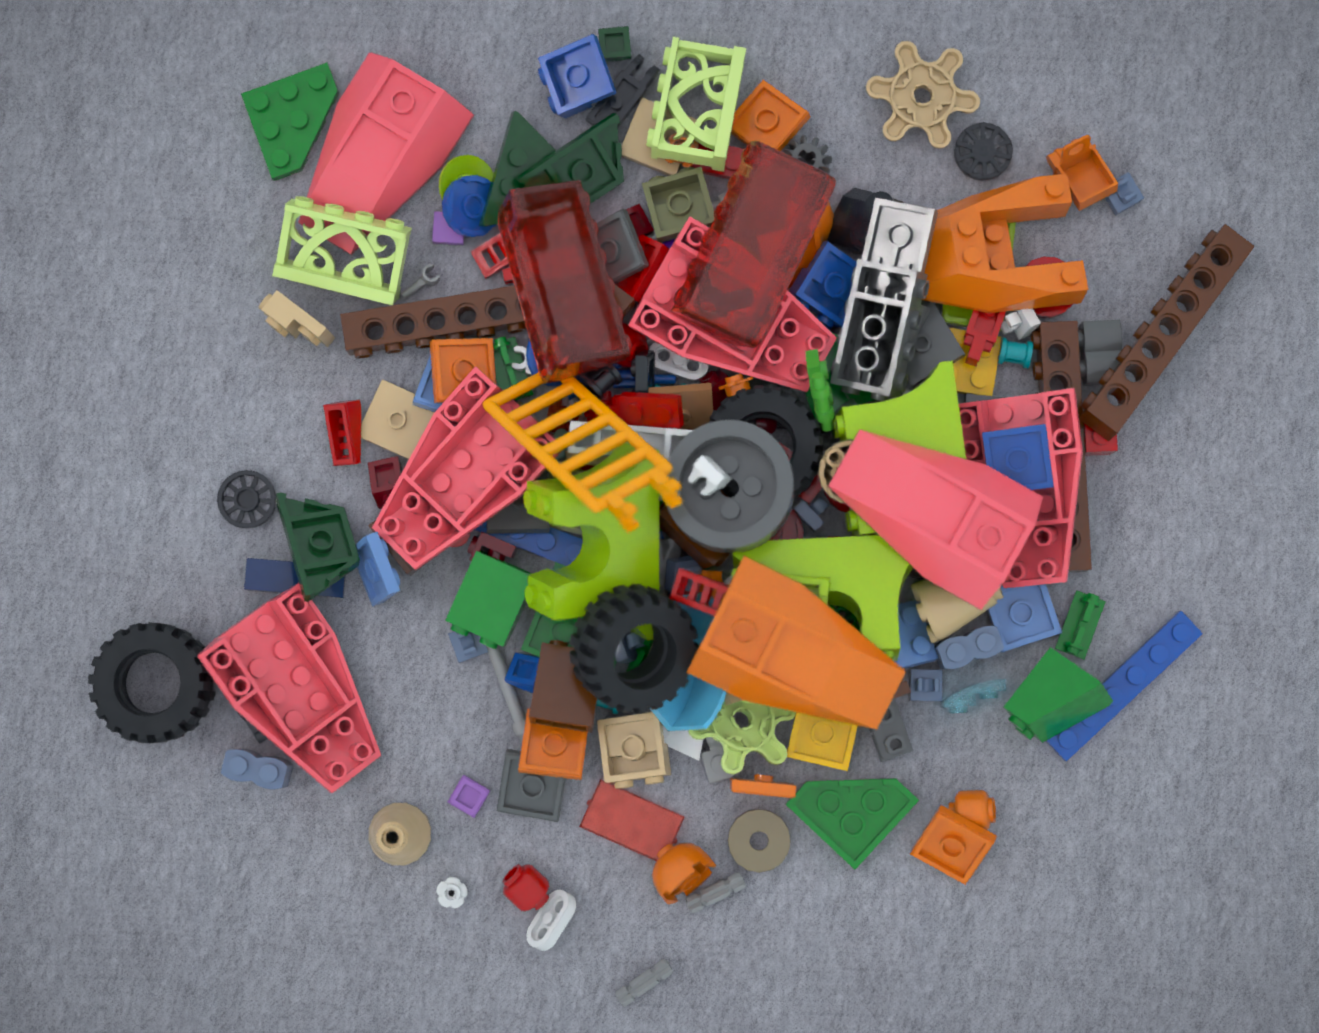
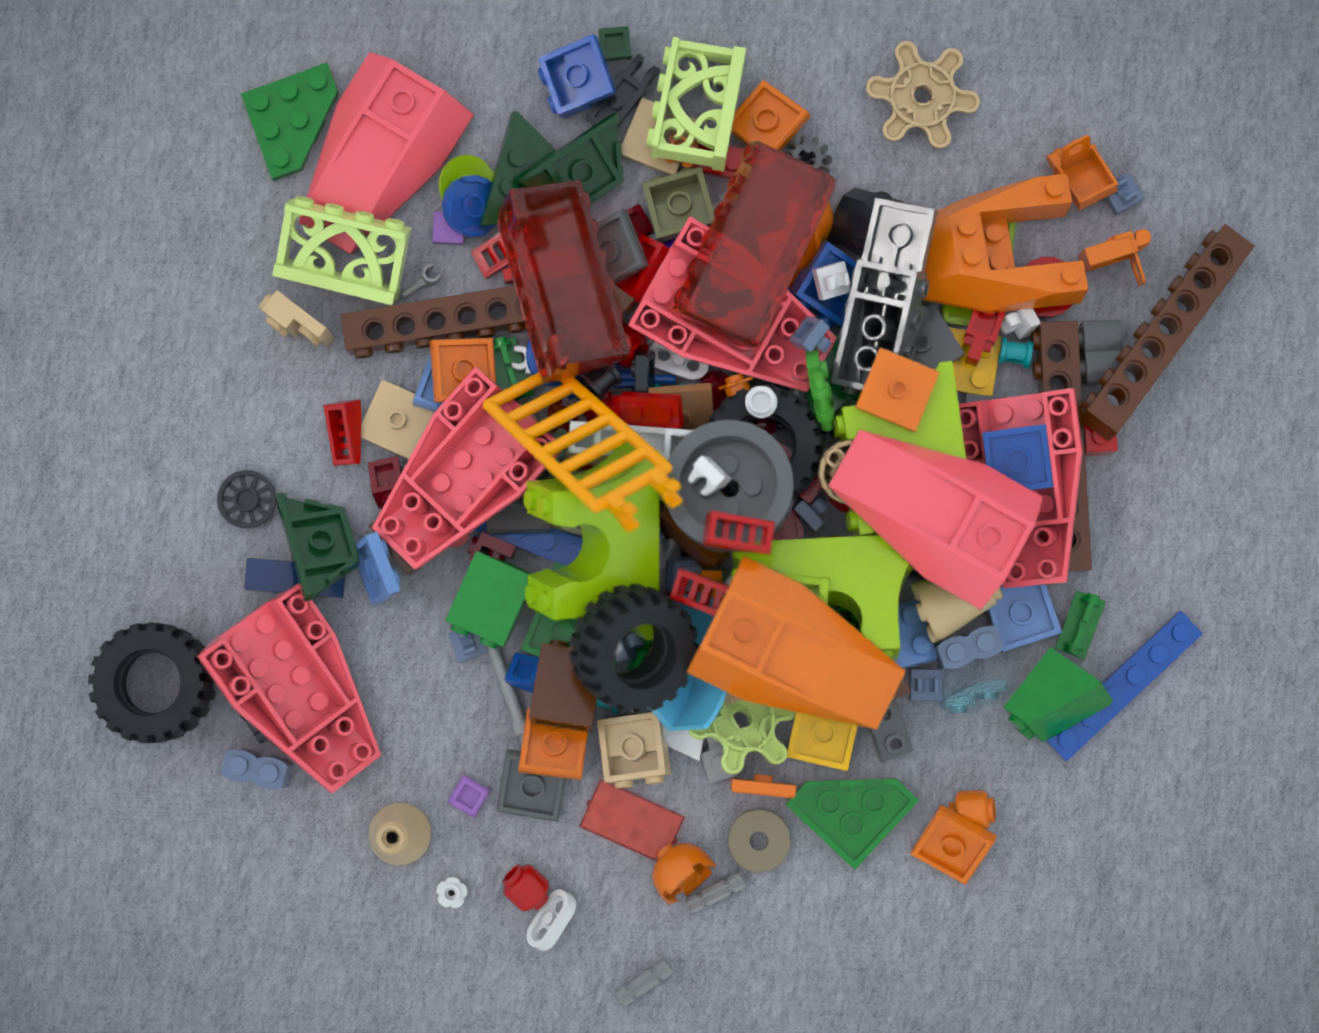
(736, 544): none -> red slope
(761, 402): none -> white plate
(810, 335): none -> sand blue tile
(831, 280): none -> white tile
(897, 390): none -> orange plate
(983, 151): black wheel -> none
(1117, 249): none -> orange piece

